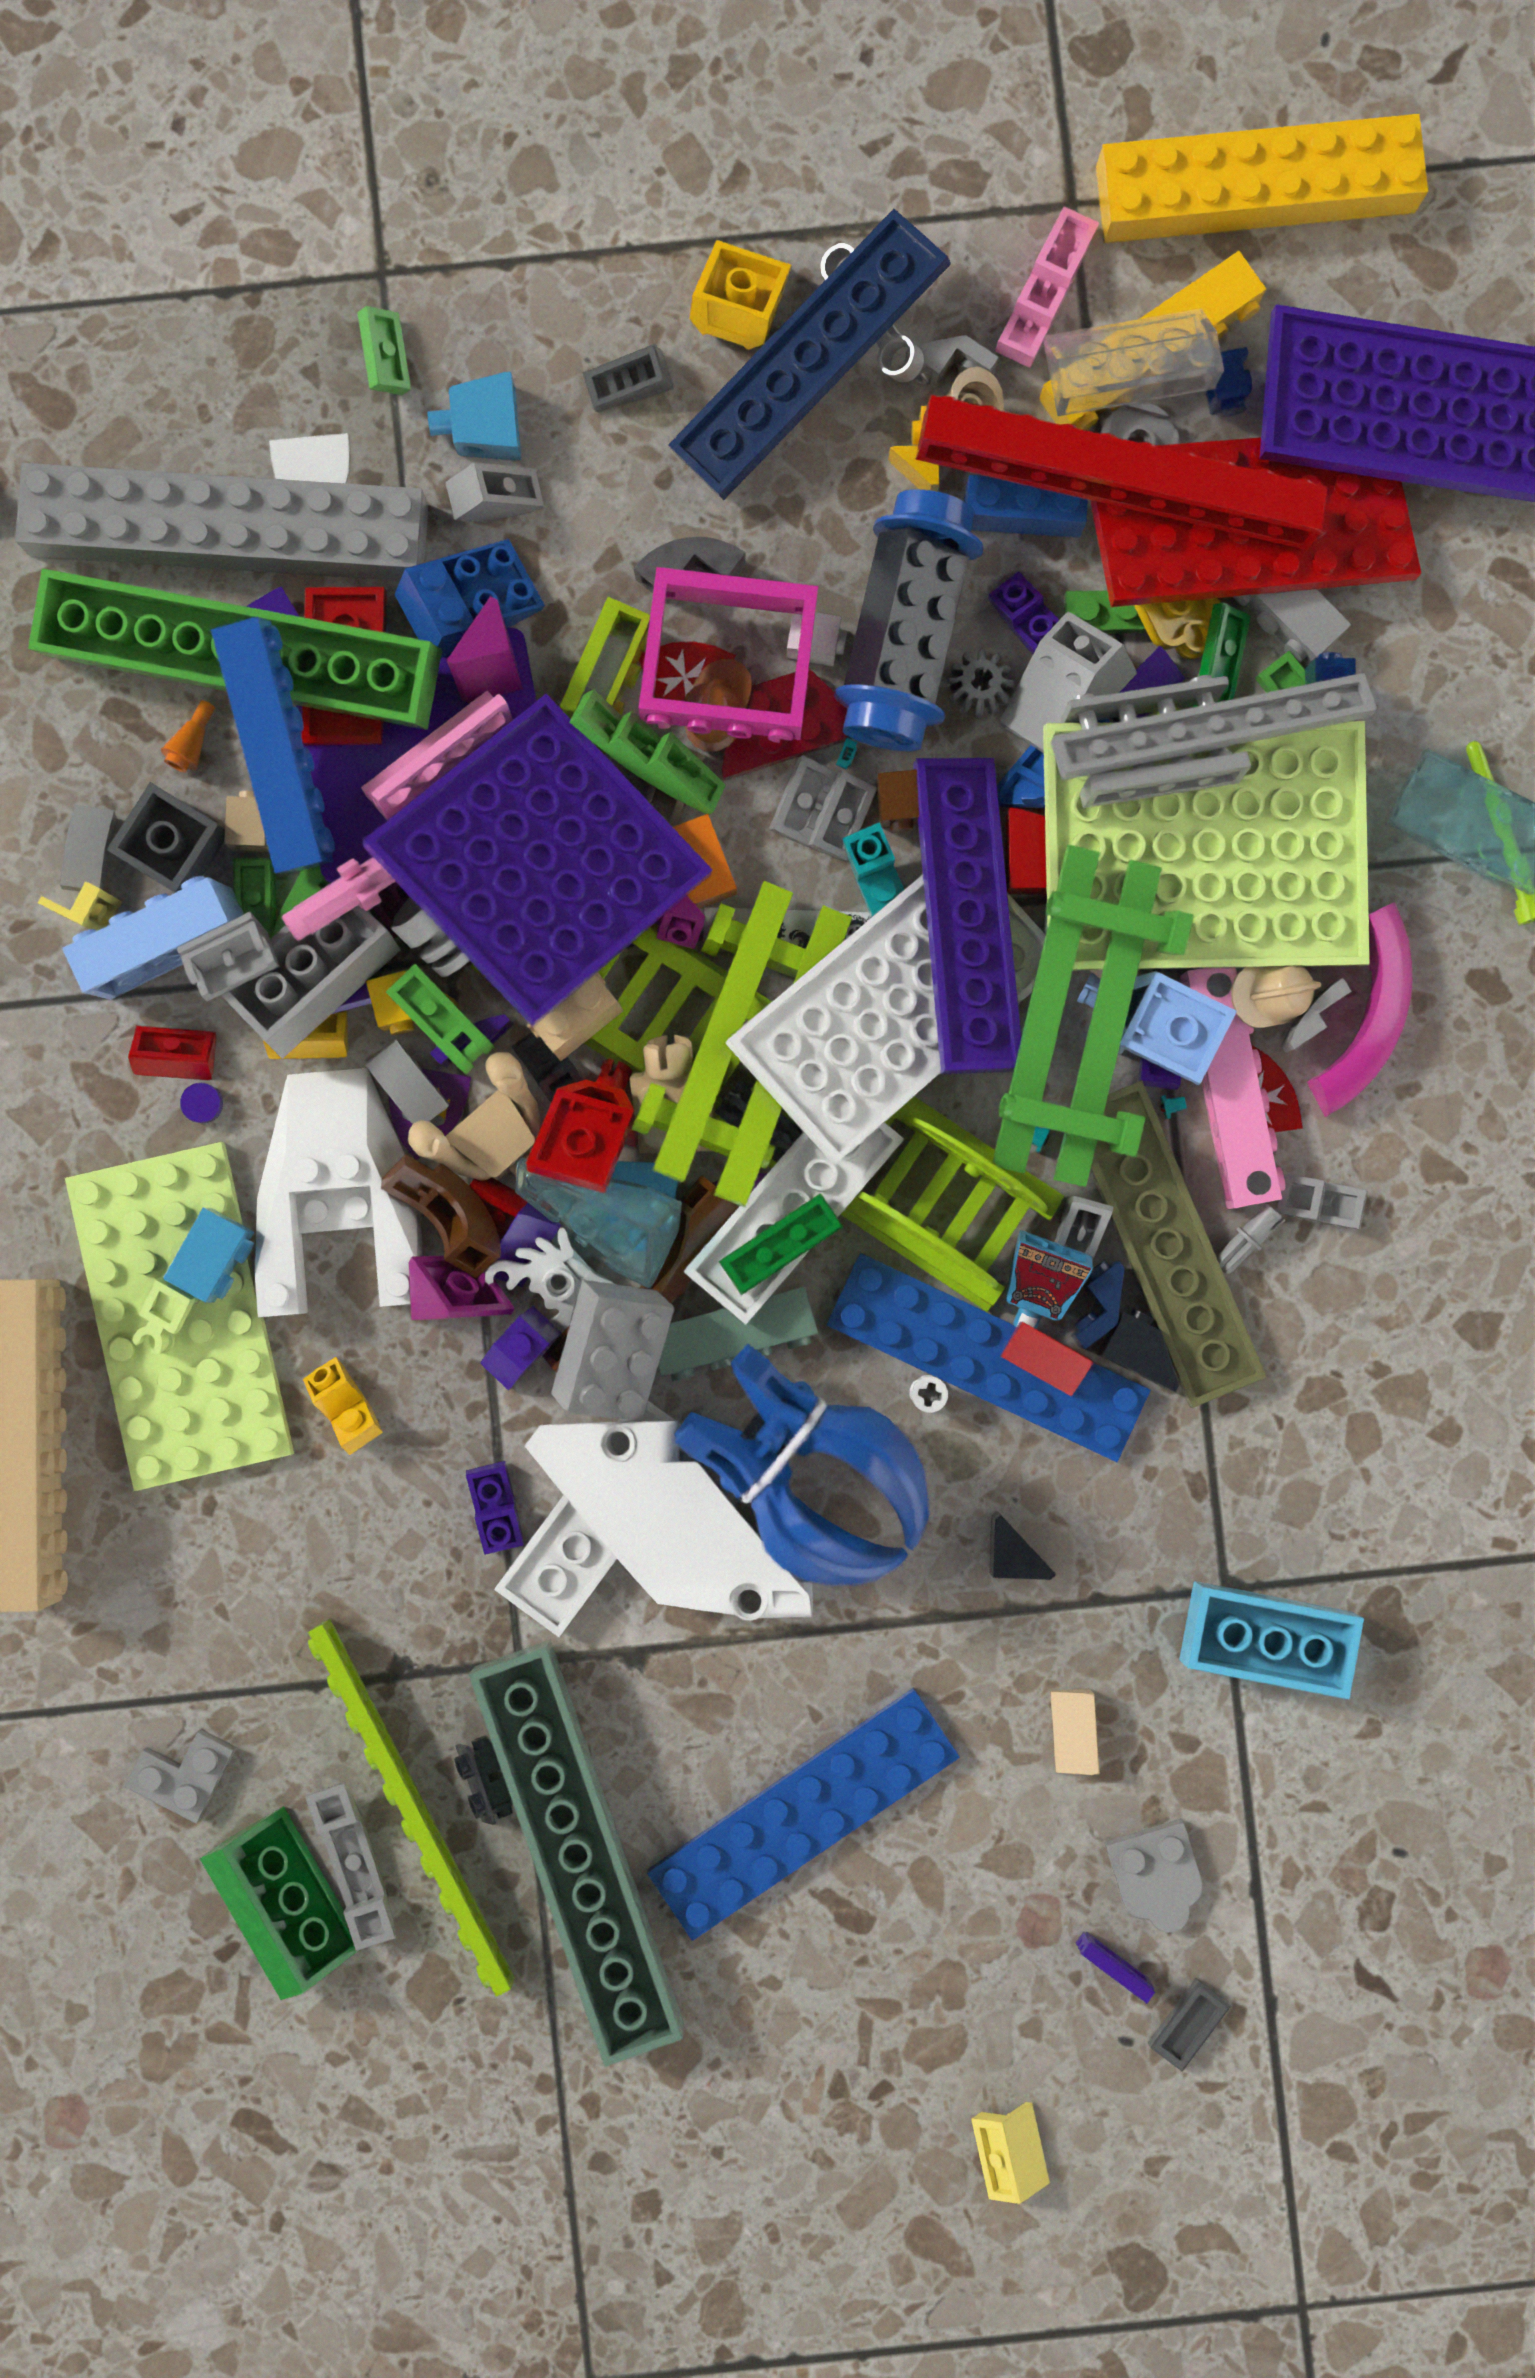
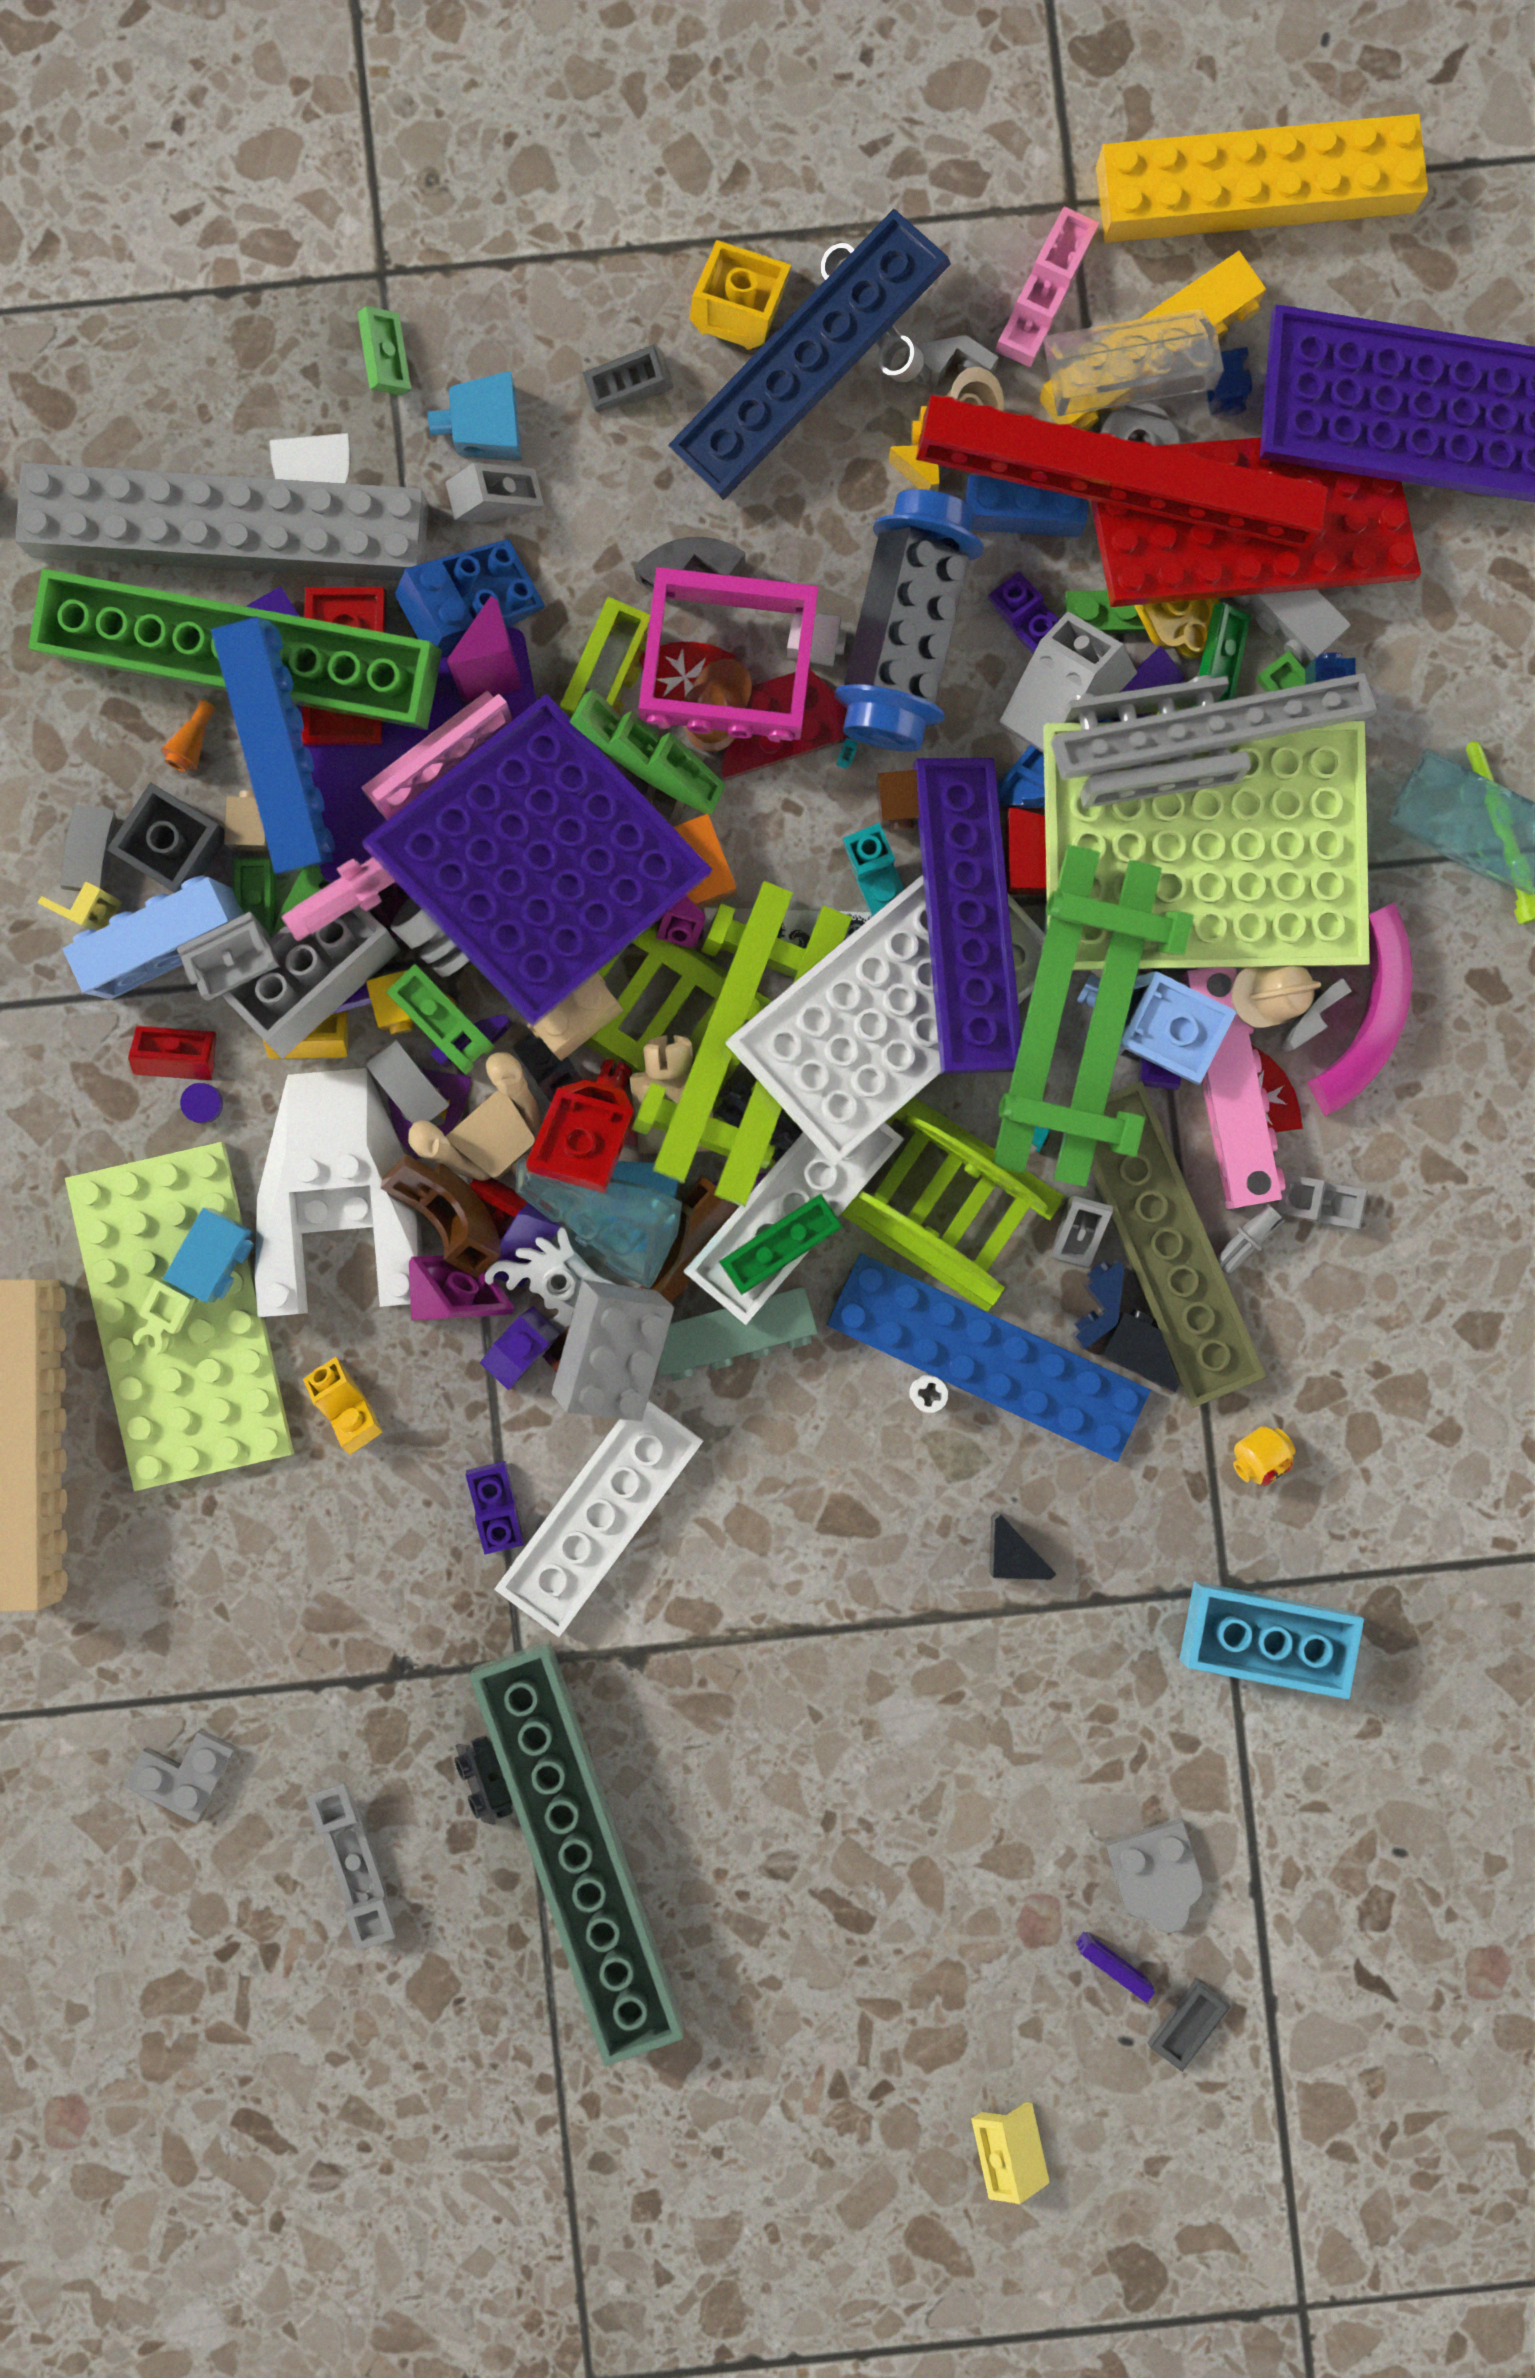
(281, 1903): green slope -> none
(417, 1821): lime plate -> none
(666, 1519): white panel -> none
(757, 1468): blue piece -> none
(802, 1814): blue plate -> none
(822, 807): light grey slope -> none
(984, 669): dark grey gear -> none
(1045, 1278): torso -> none
(1046, 1358): red slope -> none
(1074, 1731): tan slope -> none
(1172, 1105): teal piece -> none
(1264, 1455): none -> yellow head

